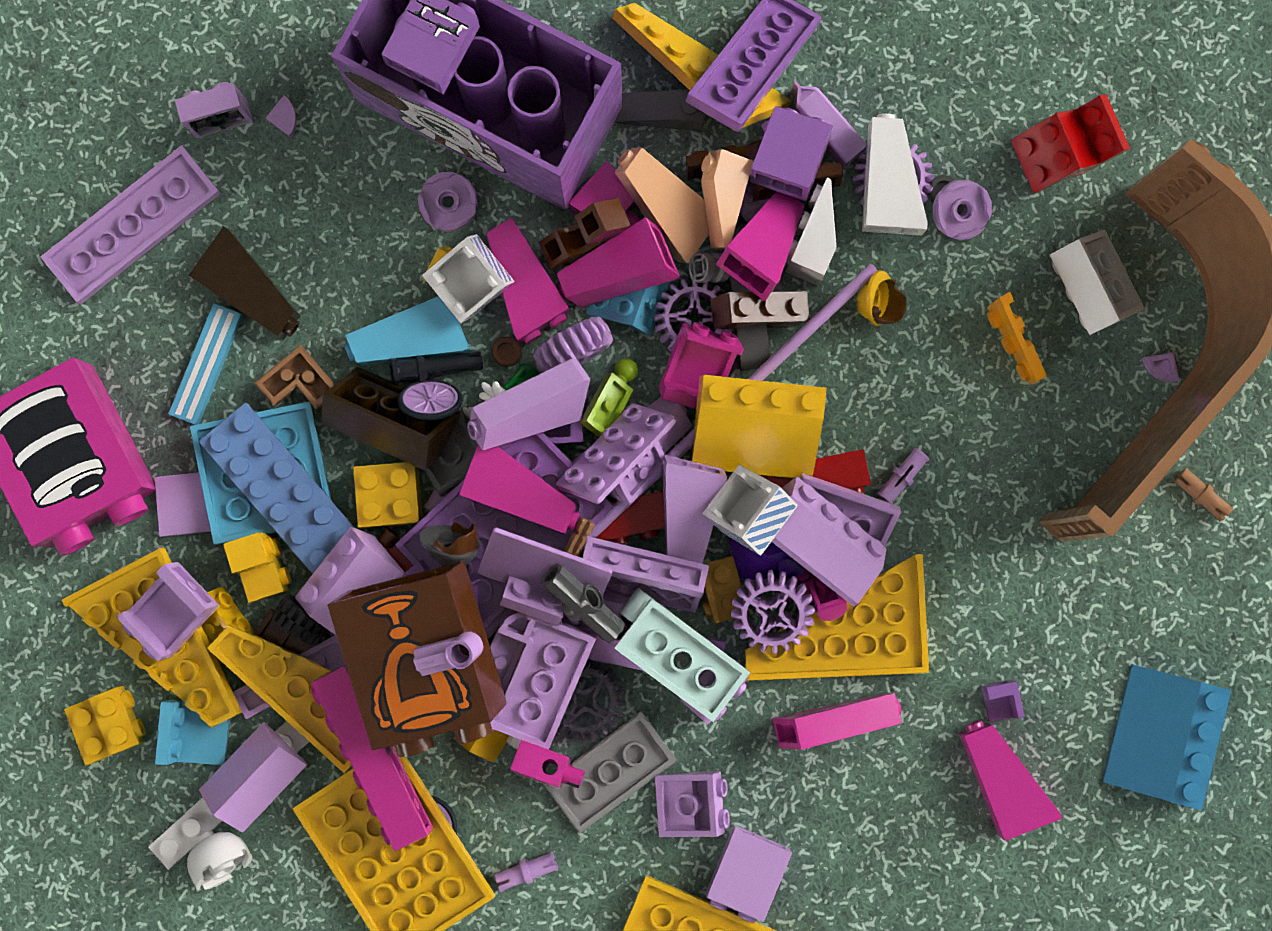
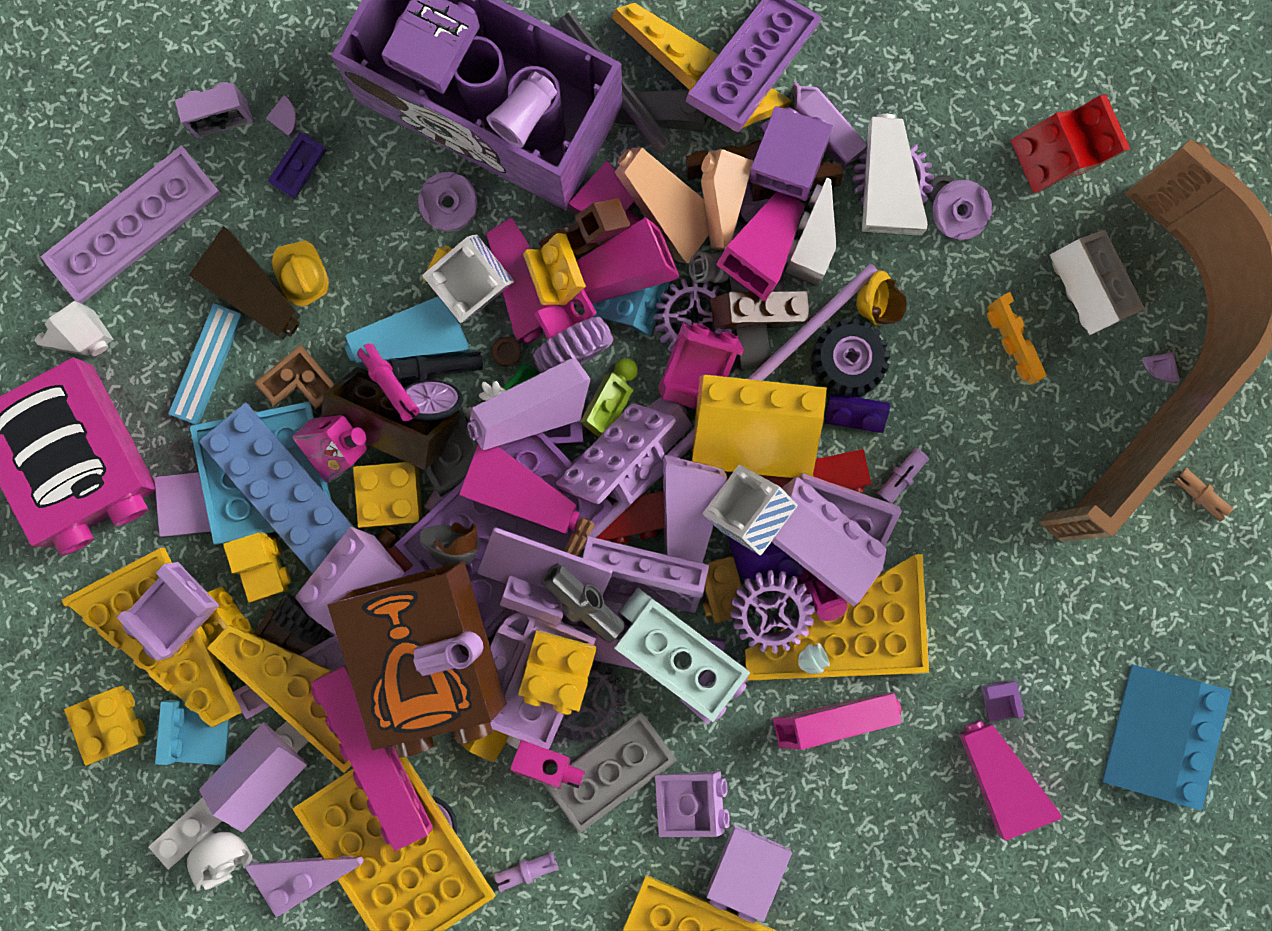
(75, 331): none -> white slope
(291, 882): none -> lavender wing
(297, 165): none -> dark purple plate
(300, 272): none -> yellow piece
(331, 444): none -> dark pink torso
(381, 372): none -> dark pink pin
(522, 109): none -> lavender plant
(554, 271): none -> yellow bracket
(556, 672): none -> yellow plate
(560, 317): none -> dark pink bracket
(629, 100): none -> dark grey axle
(813, 659): none -> light aqua plate
(851, 357): none -> black wheel
(857, 413): none -> dark purple plate

